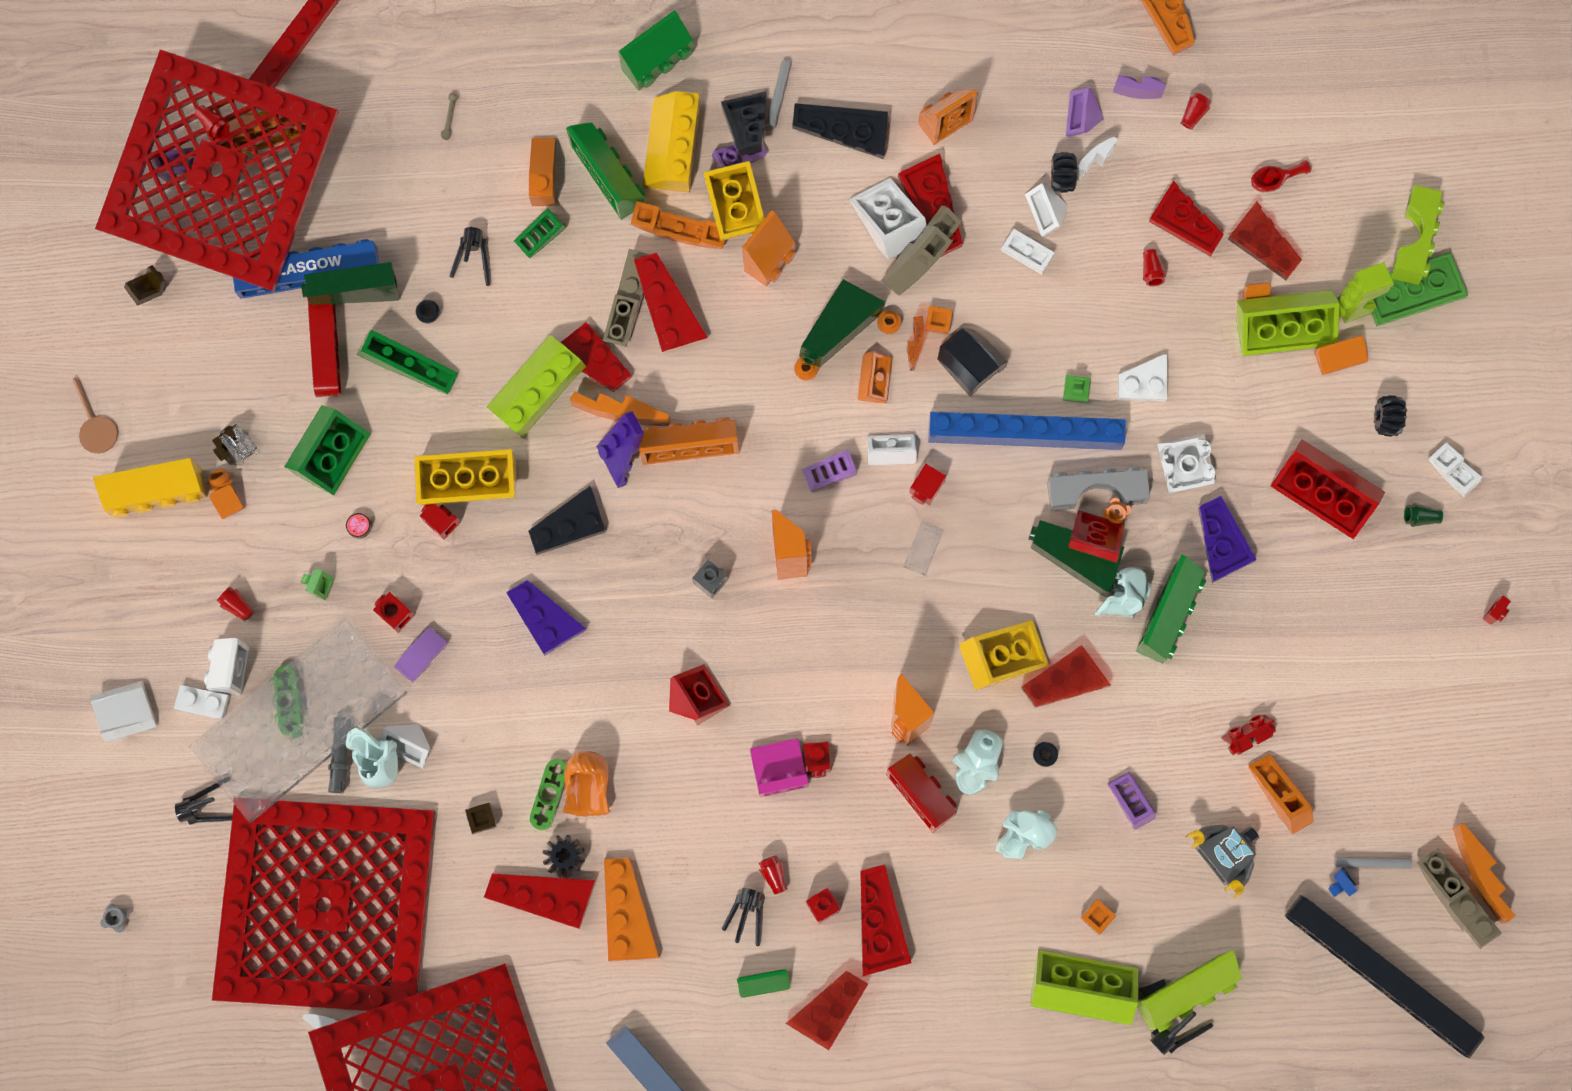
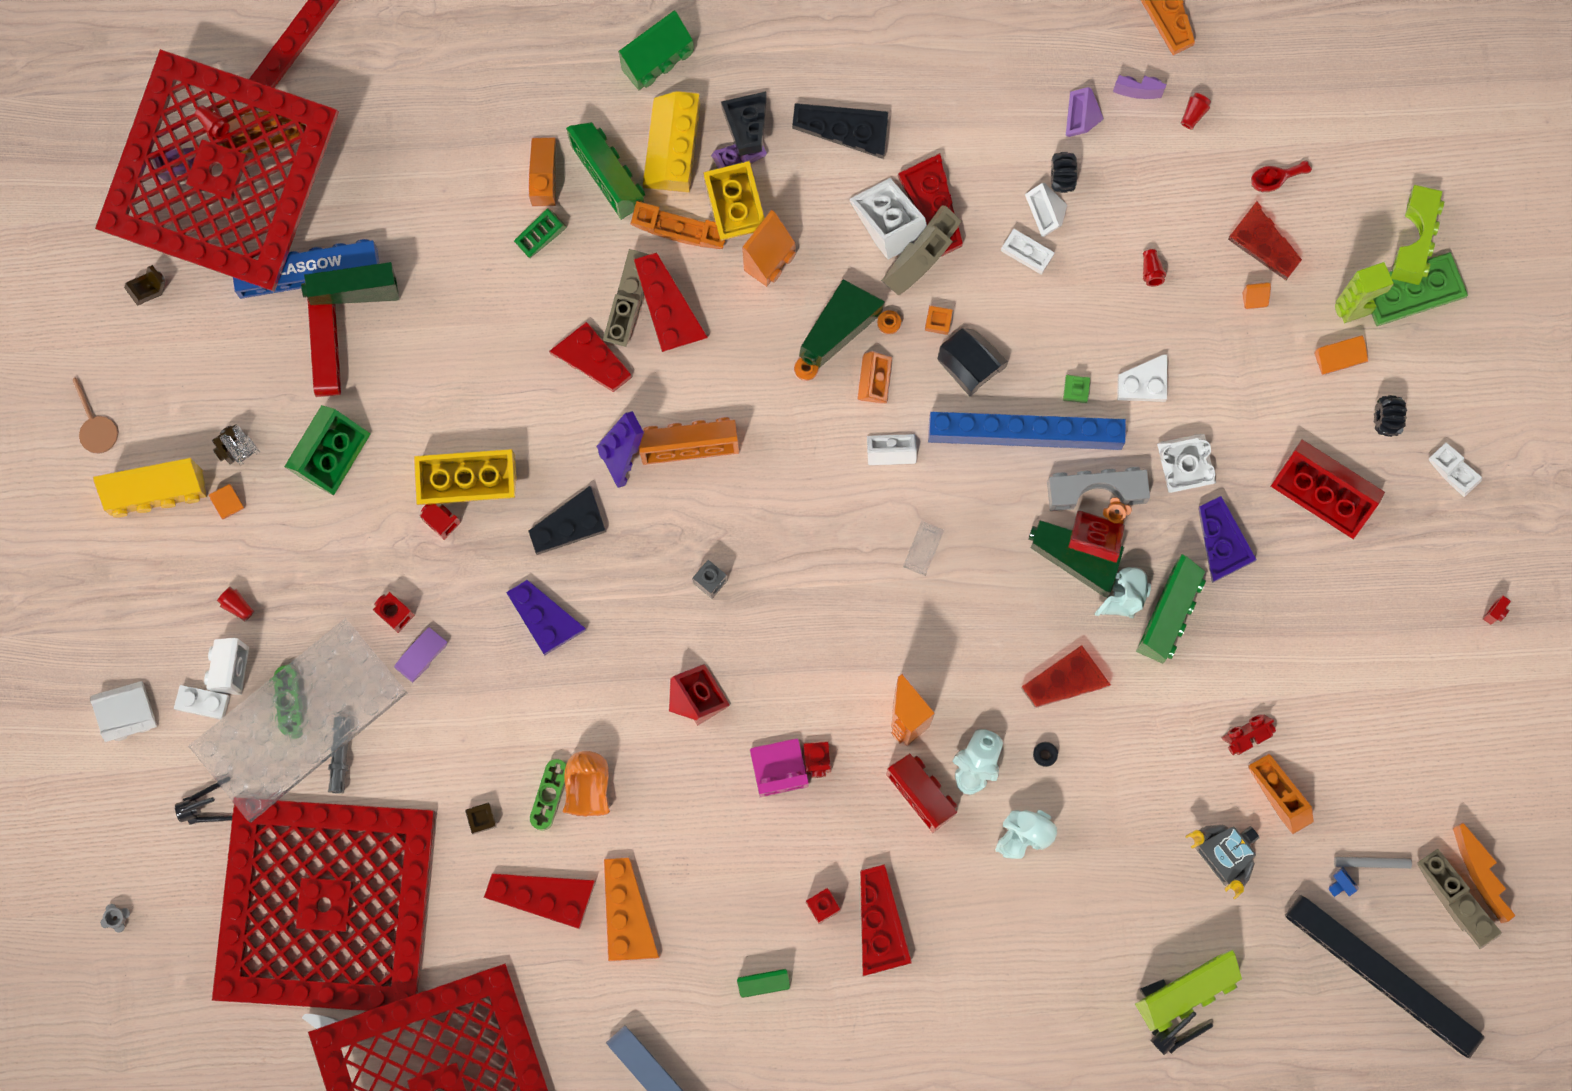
(219, 479): orange plate -> none
(318, 583): bright green tile -> none
(358, 526): tile -> none
(374, 758): light aqua head -> none
(406, 362): green slope -> none
(410, 743): white slope -> none
(422, 307): black plate -> none
(445, 134): dark tan hinge -> none
(471, 241): black plant -> none
(536, 386): lime slope -> none
(568, 863): black gear -> none
(614, 410): orange slope -> none
(748, 901): black plant -> none
(773, 873): red cone -> none
(778, 94): light grey bar -> none
(790, 547): orange slope -> none
(829, 1011): clear red wing -> none
(835, 459): medium lavender slope -> none
(915, 346): clear orange slope -> none
(927, 485): red brick -> none
(948, 115): orange slope -> none
(1003, 654): yellow slope -> none
(1085, 987): lime slope -> none
(1098, 154): white slope -> none
(1098, 917): orange plate -> none
(1141, 820): medium lavender slope -> none
(1184, 221): red wing -> none
(1287, 322): lime slope -> none
(1422, 515): dark green cone -> none

